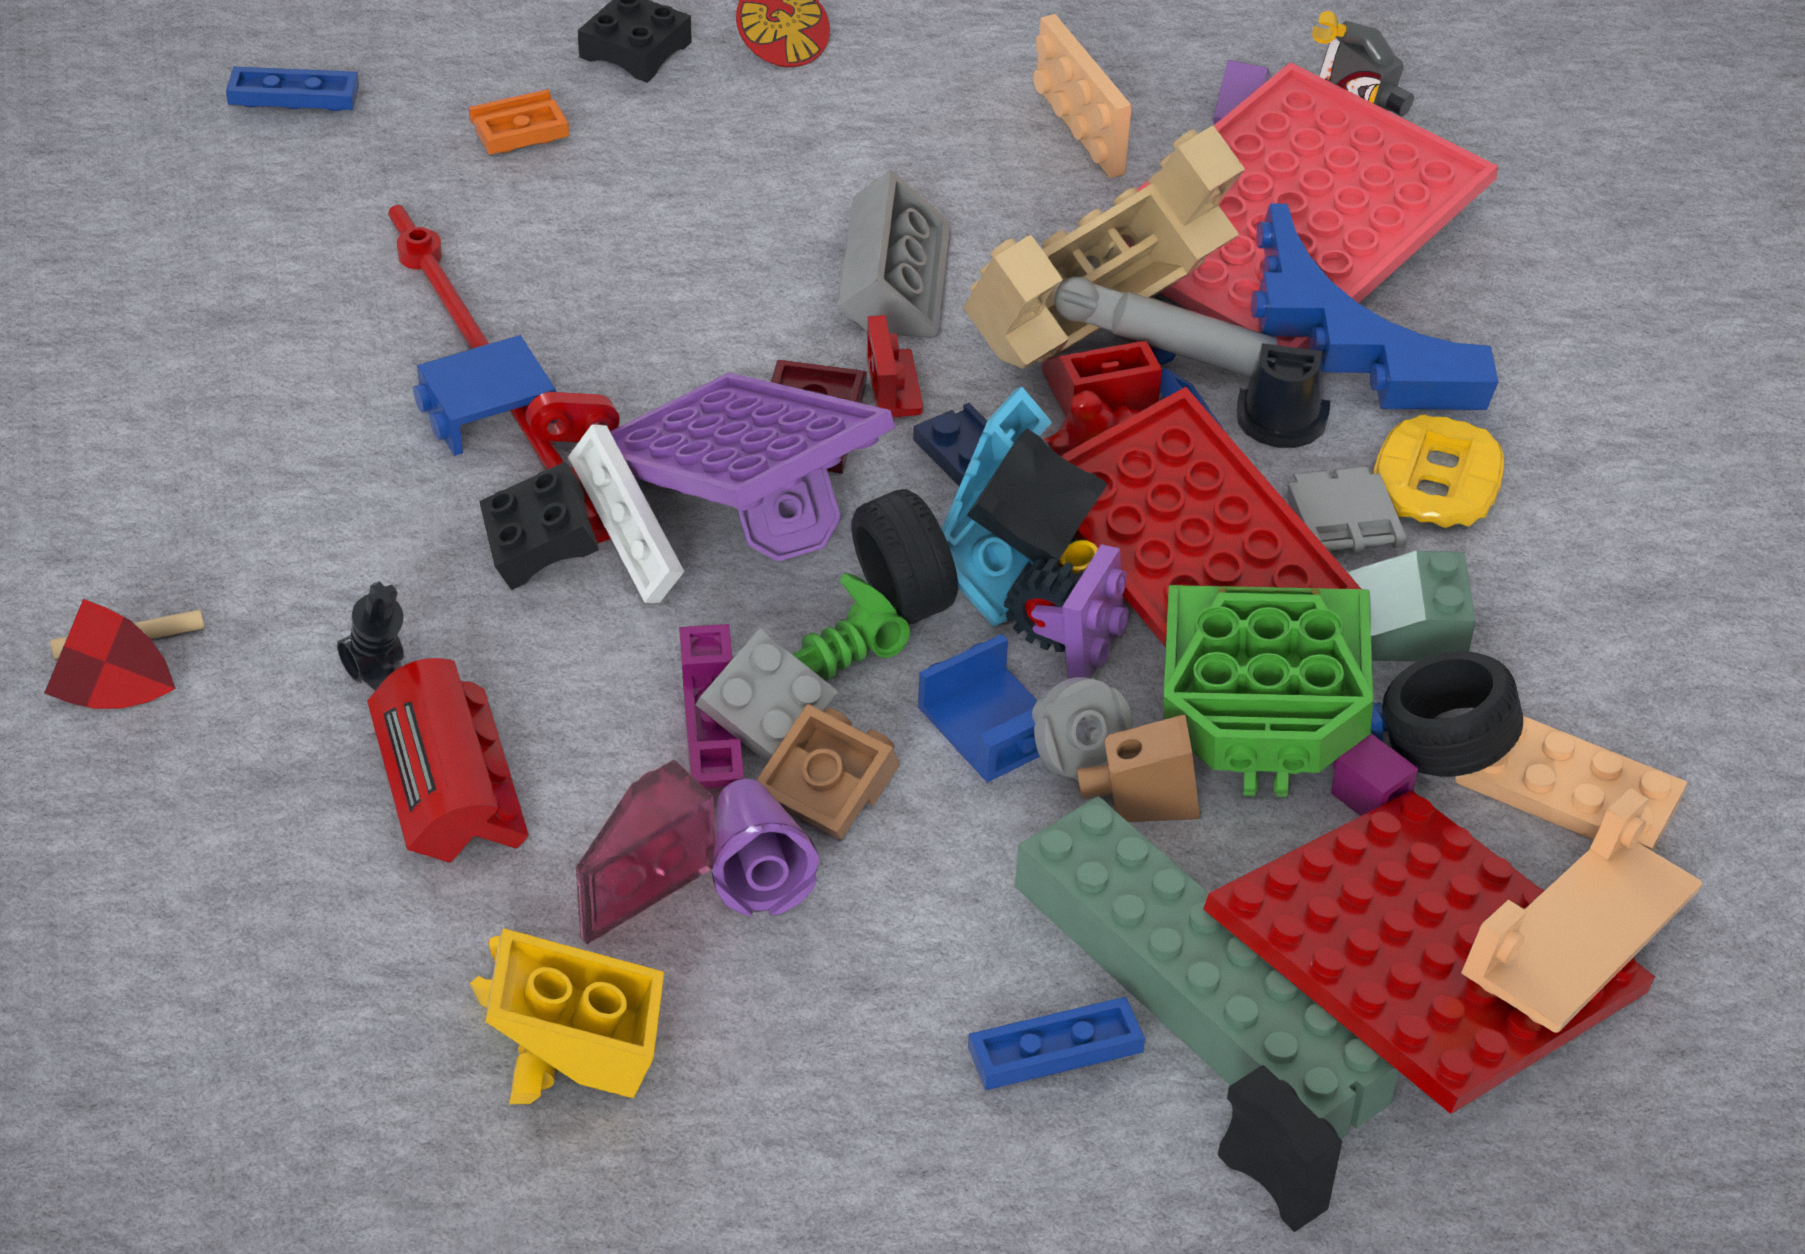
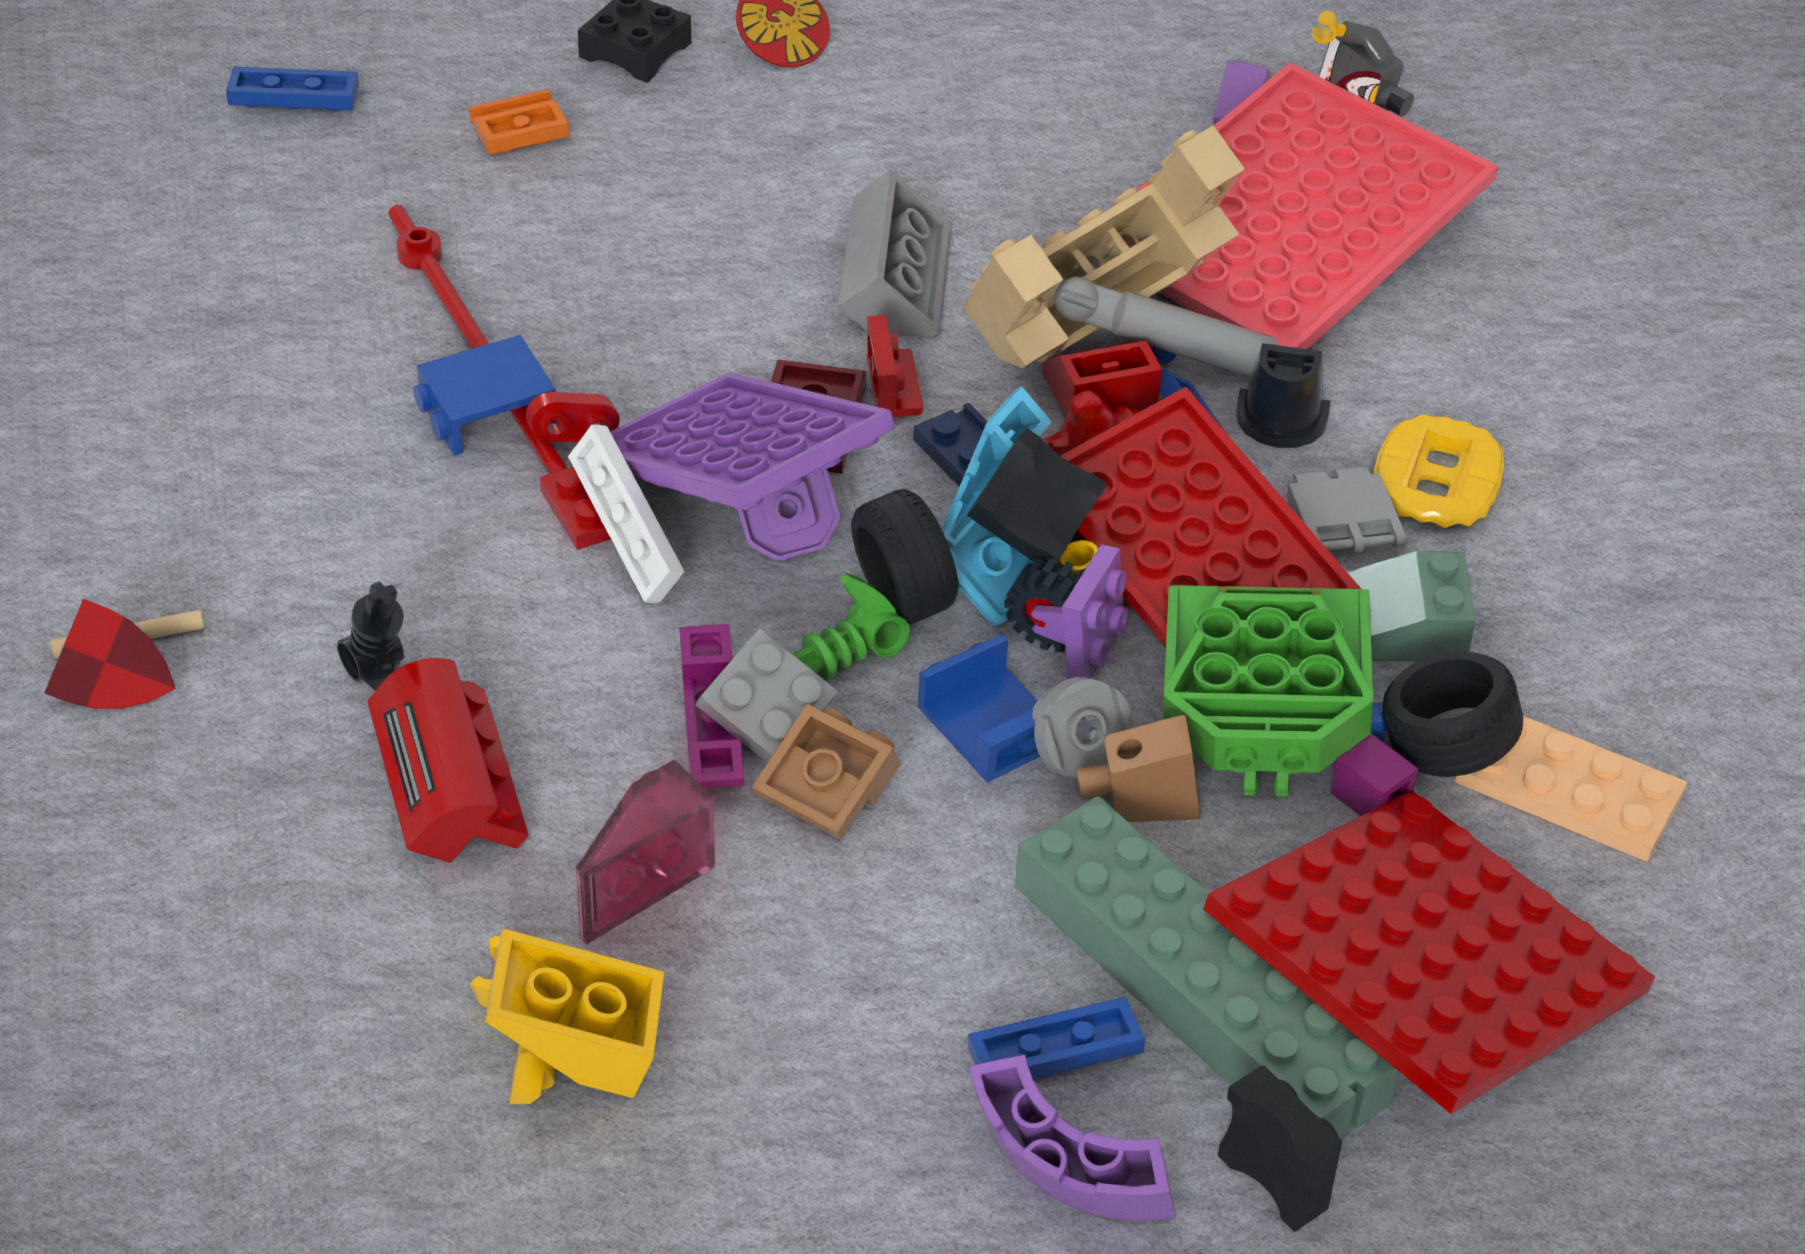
(537, 524): black brick -> none
(760, 852): medium lavender cone -> none
(1076, 1168): none -> medium lavender brick
(1082, 95): light nougat plate -> none
(1402, 364): blue arch -> none
(1583, 924): light nougat bracket -> none

